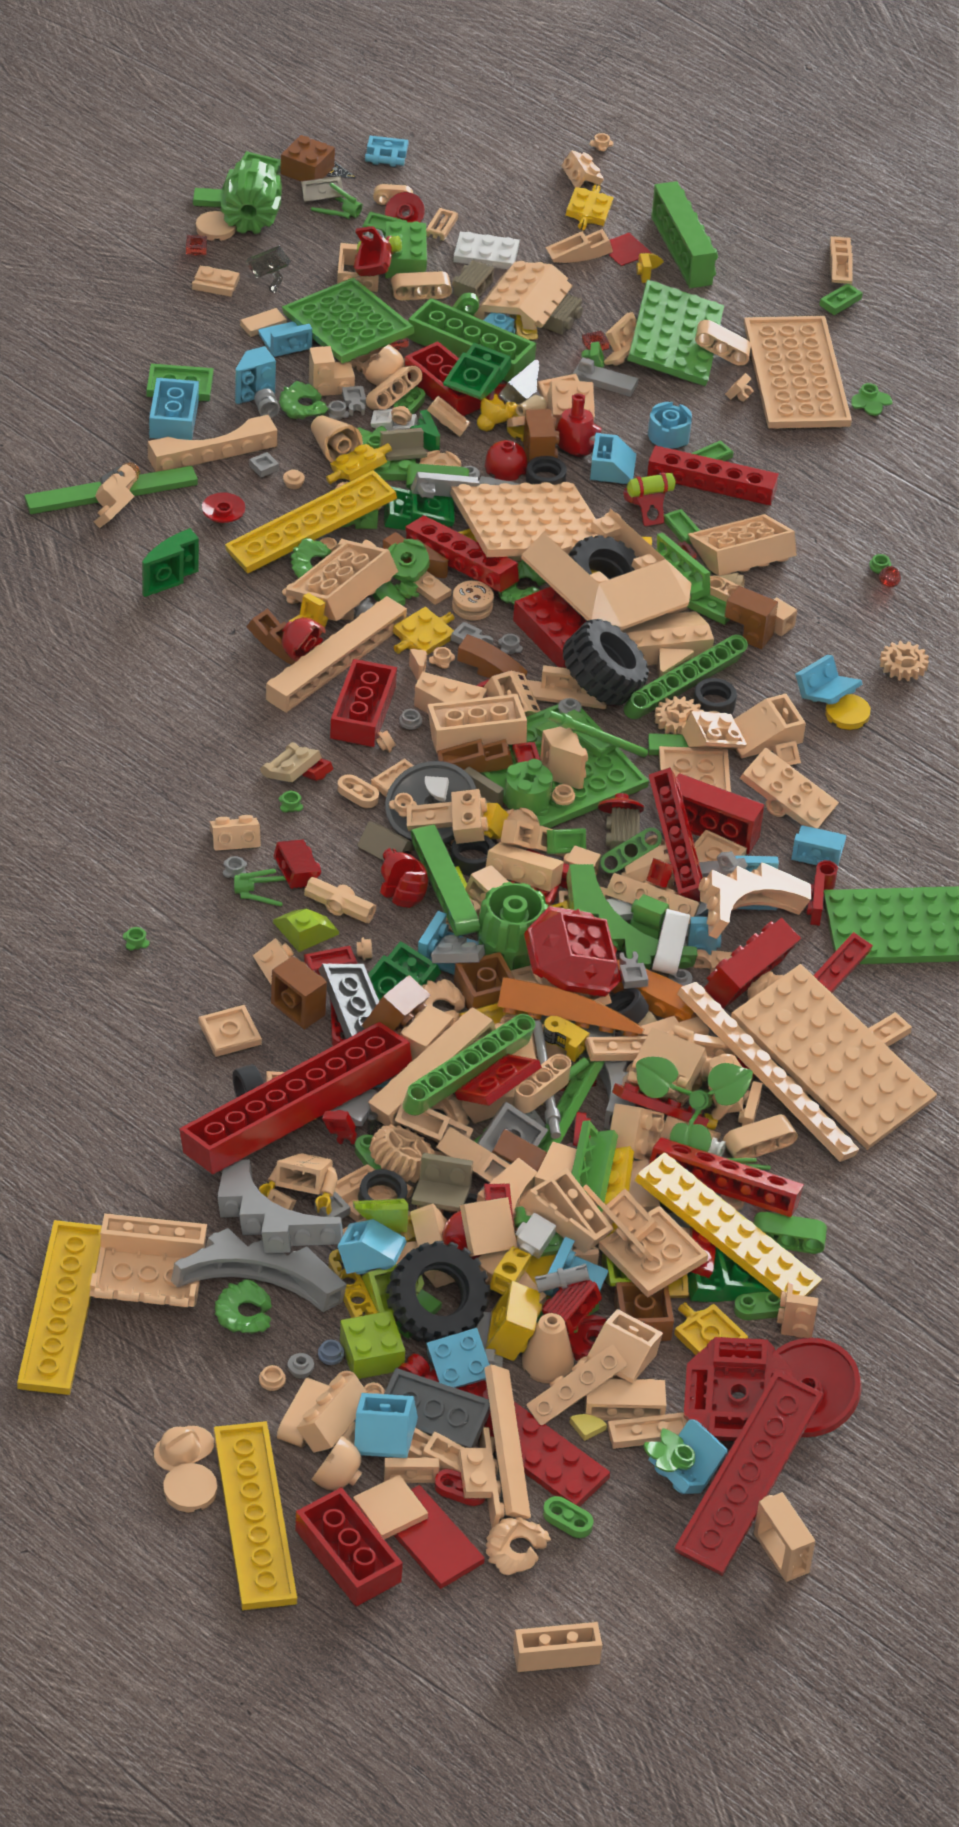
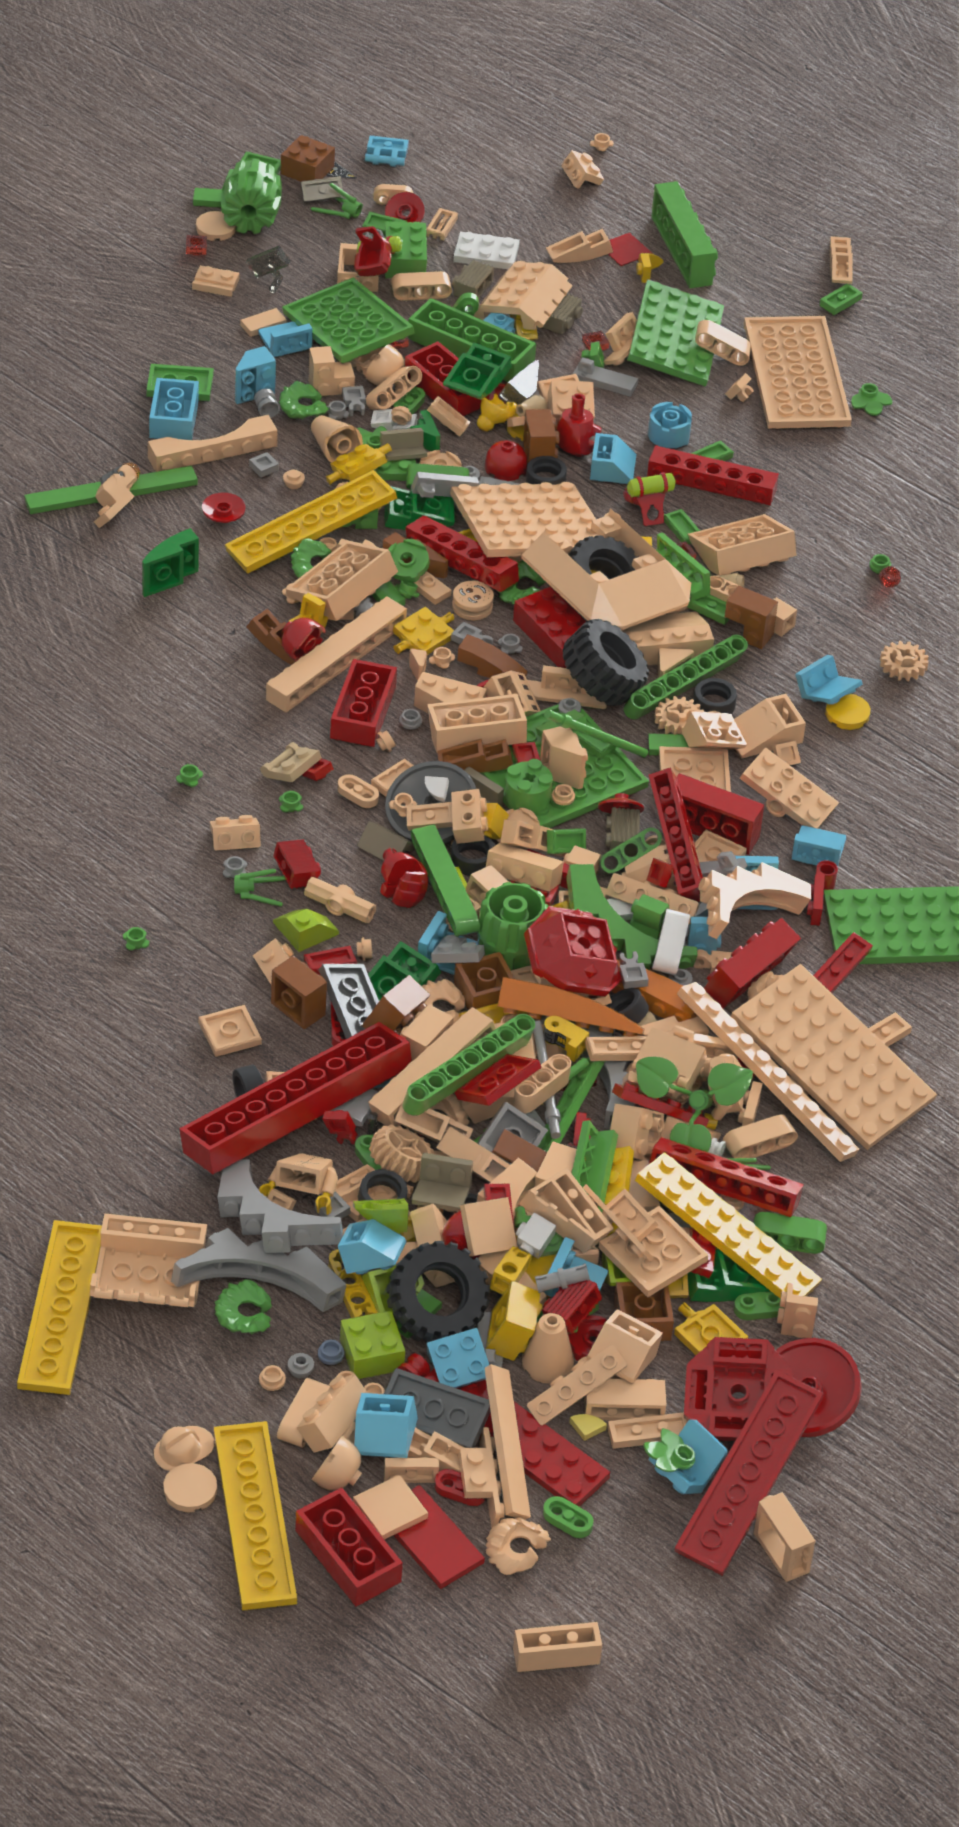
(189, 775): none -> bright green plate
(589, 206): yellow plate -> none

